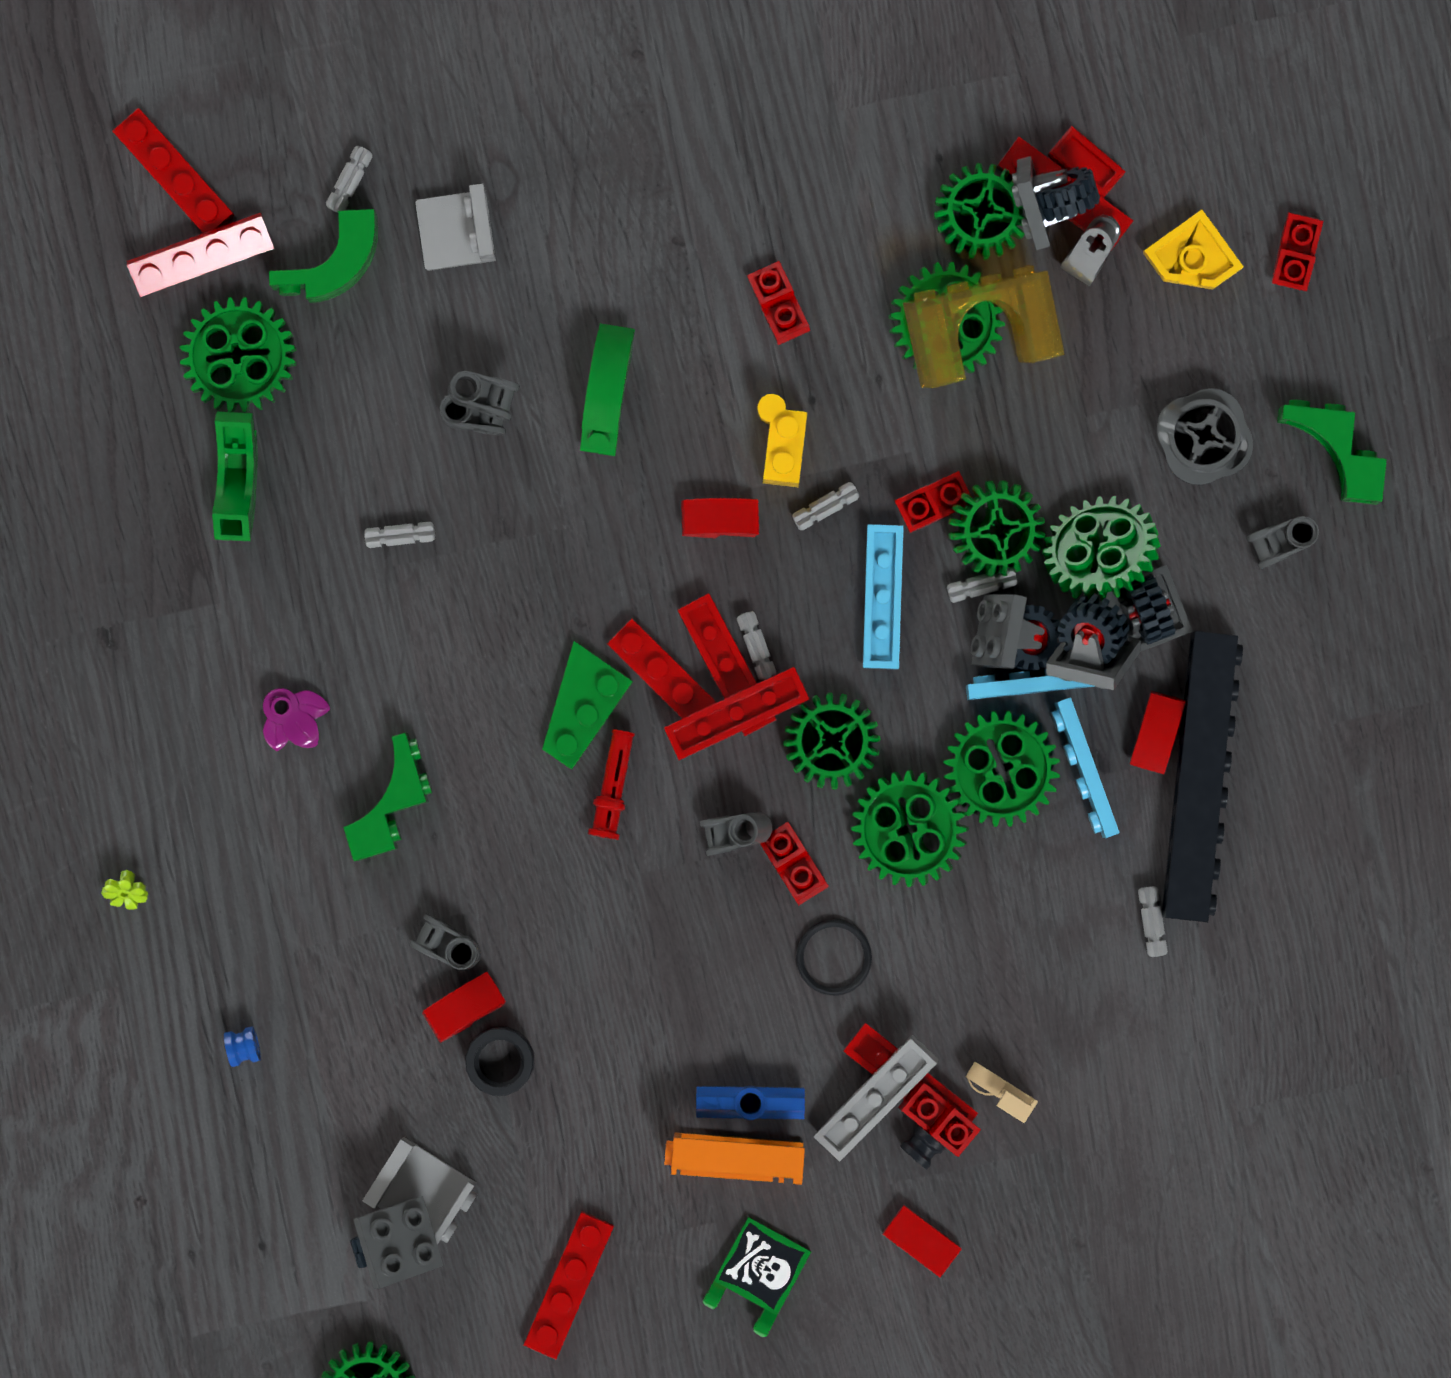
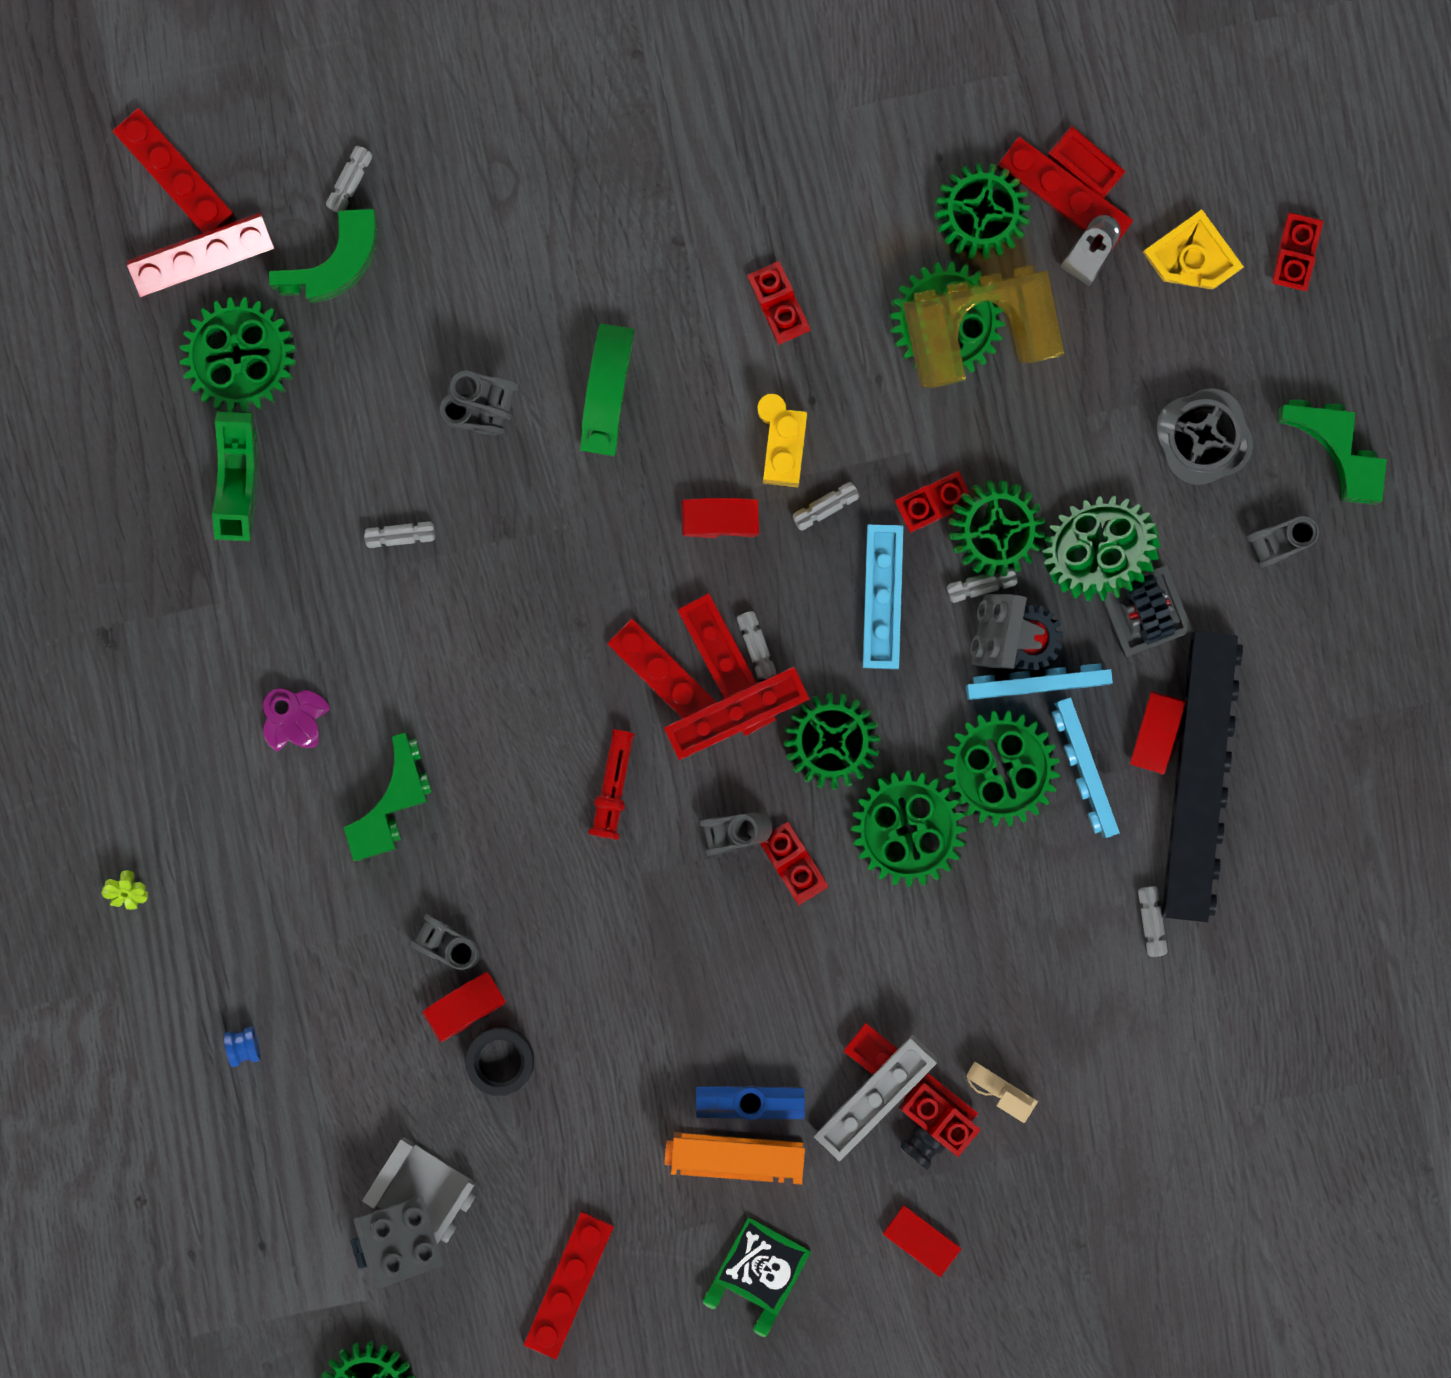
(455, 229): light grey bracket -> none
(583, 705): green wing -> none
(867, 961): black tyre -> none
(1051, 197): plate -> none
(1093, 645): plate -> none

